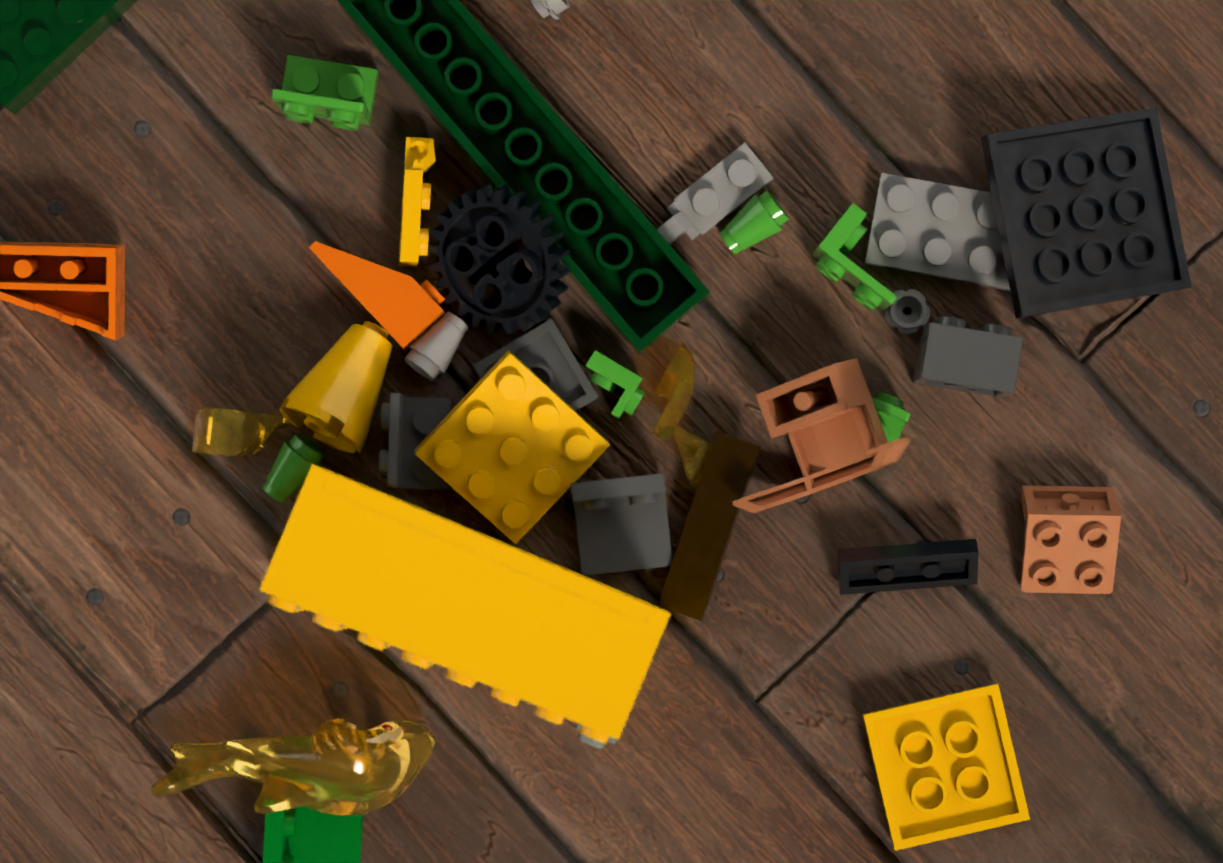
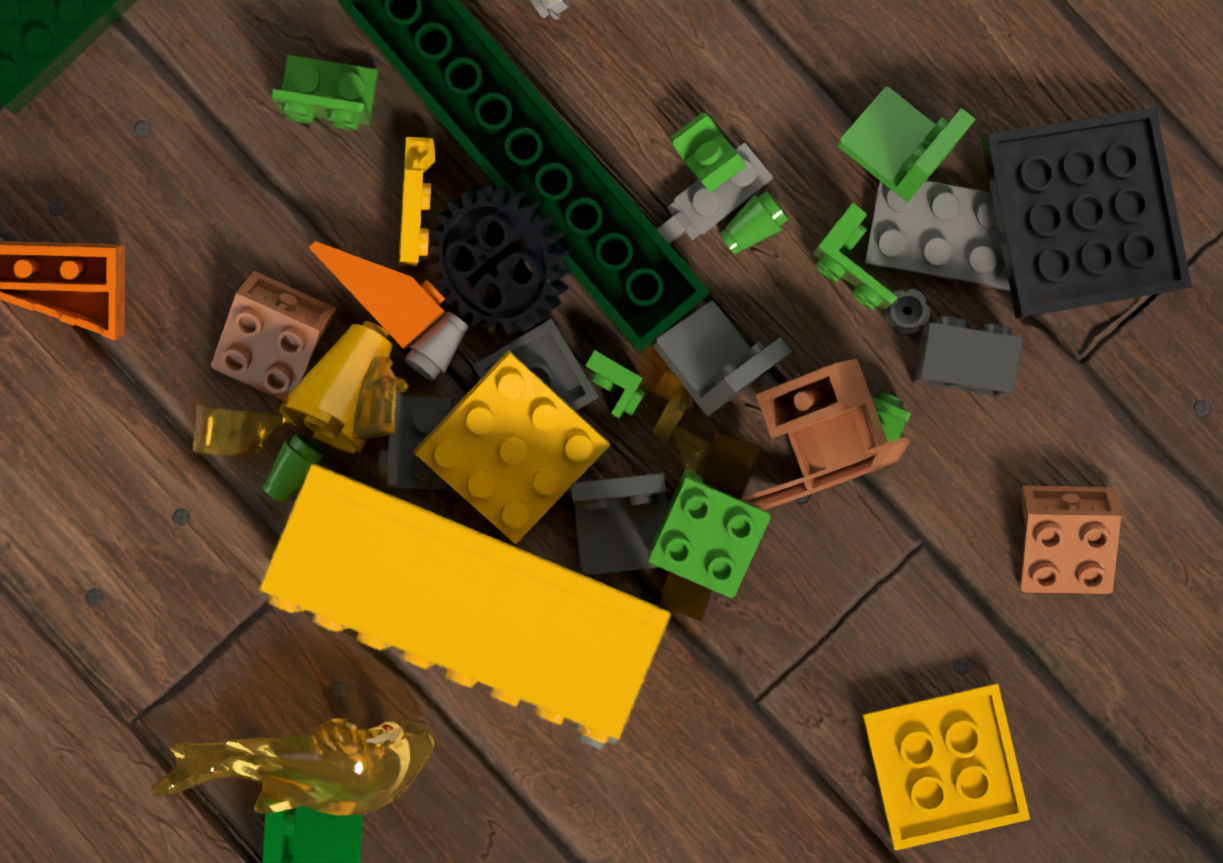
(271, 335): none -> nougat bracket
(376, 400): none -> clear yellow slope
(707, 152): none -> bright green bracket
(707, 536): none -> bright green bracket
(714, 358): none -> dark grey bracket
(901, 142): none -> bright green bracket
(908, 566): black plate -> none

